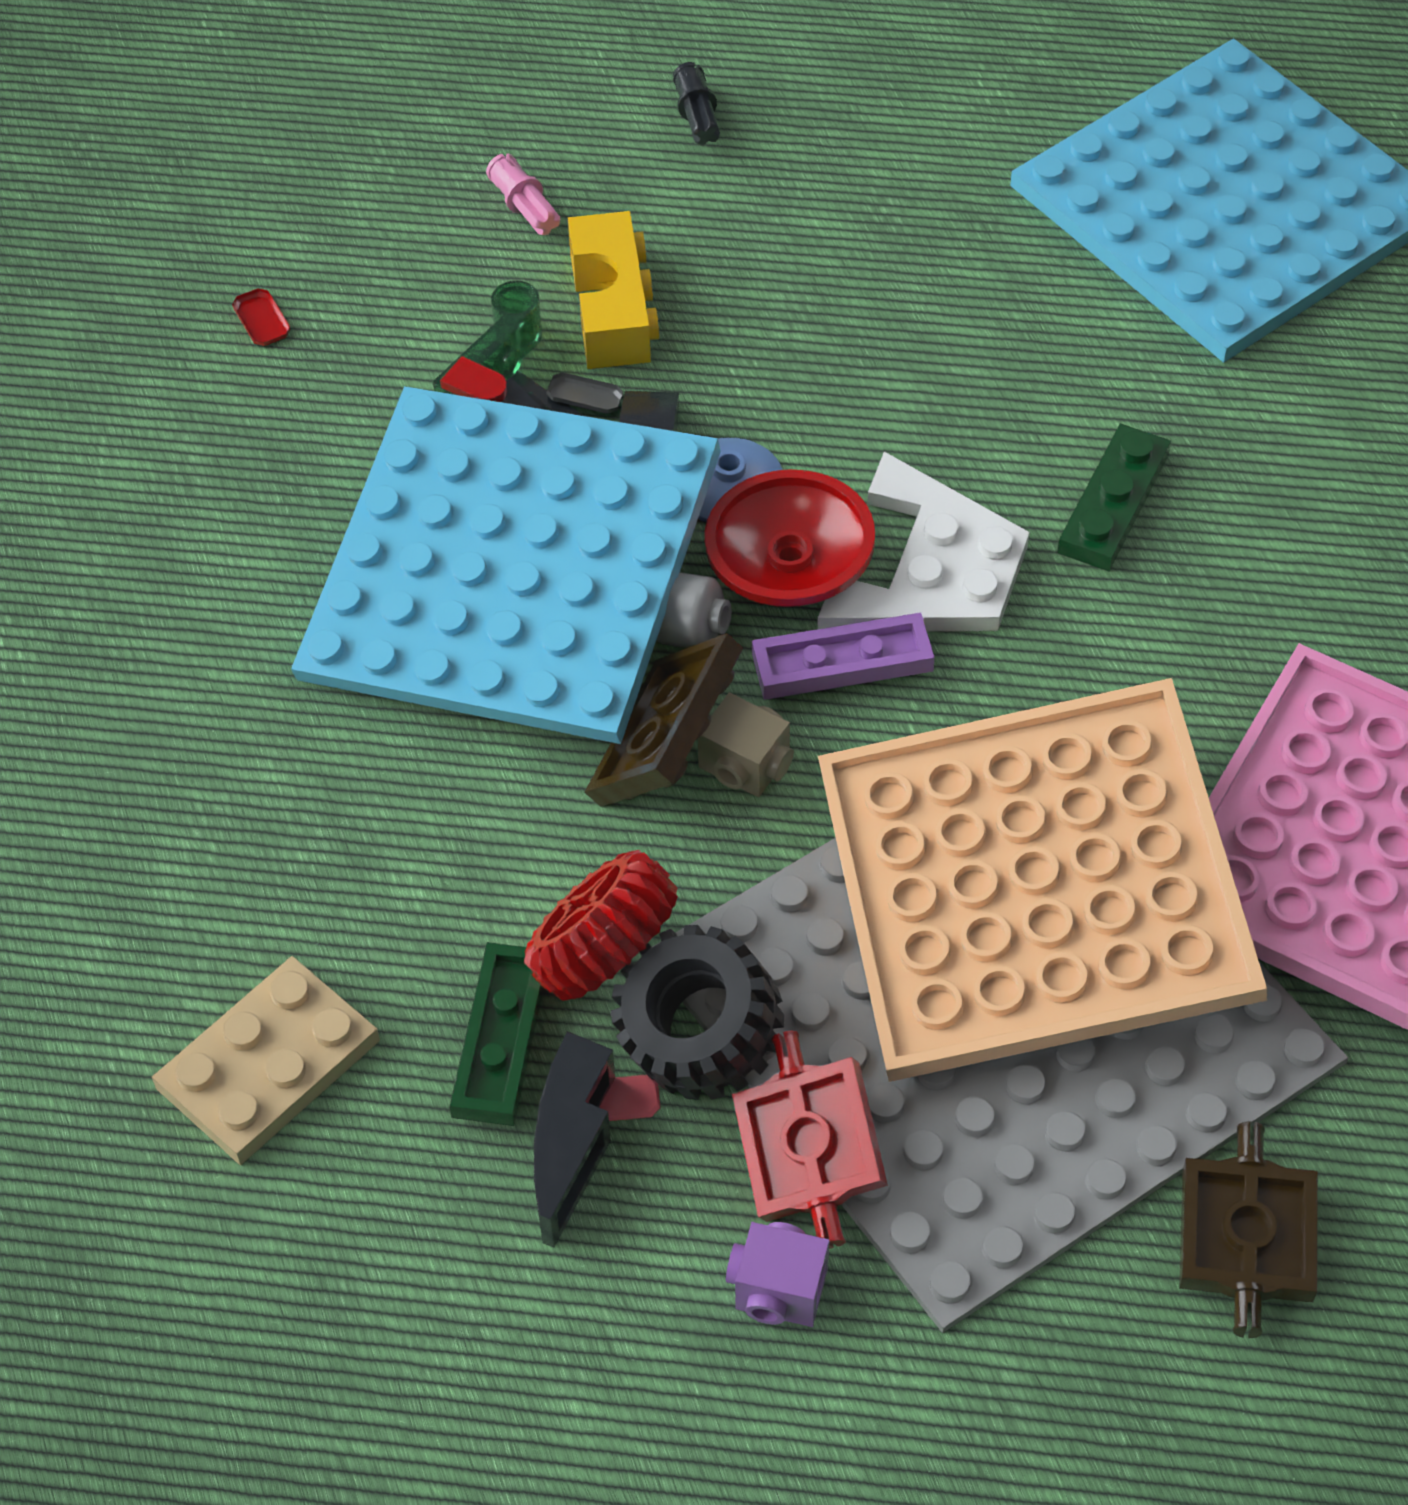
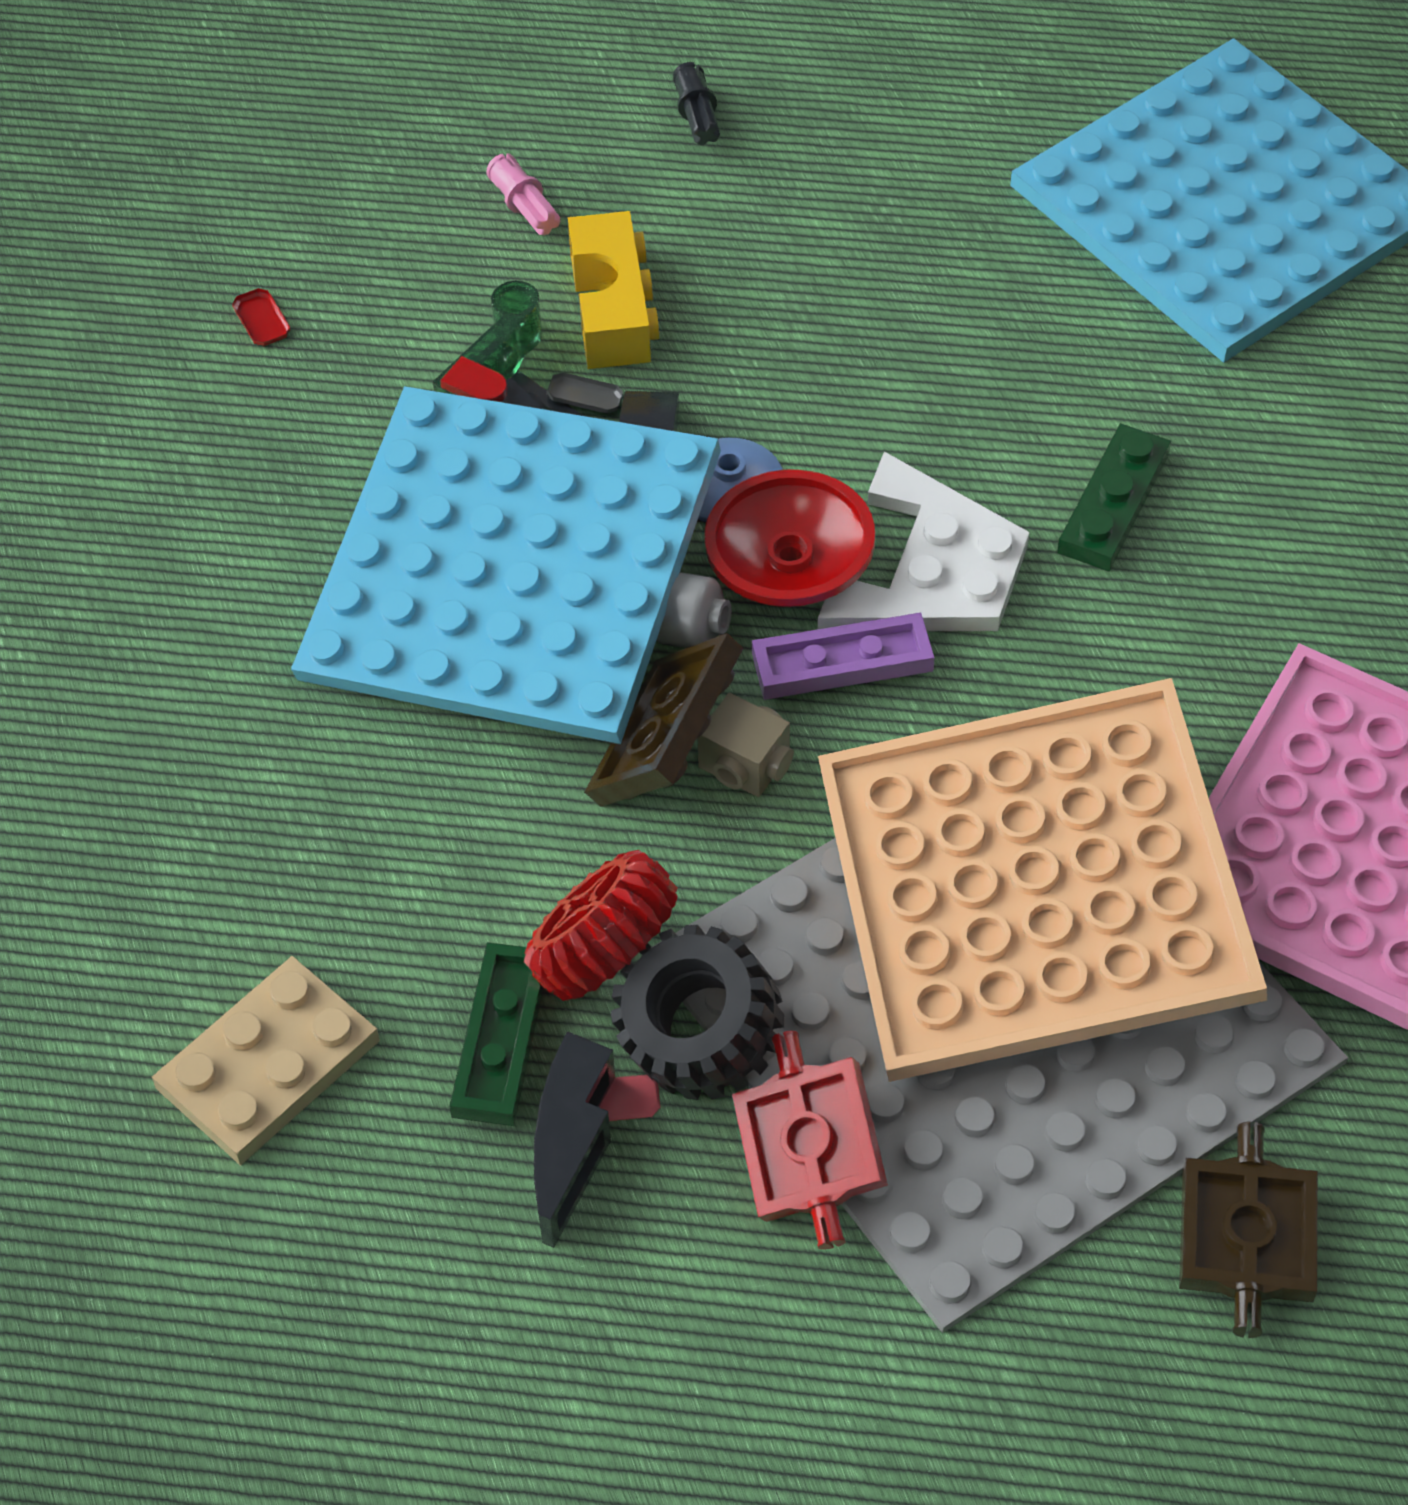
(779, 1273): medium lavender brick -> none

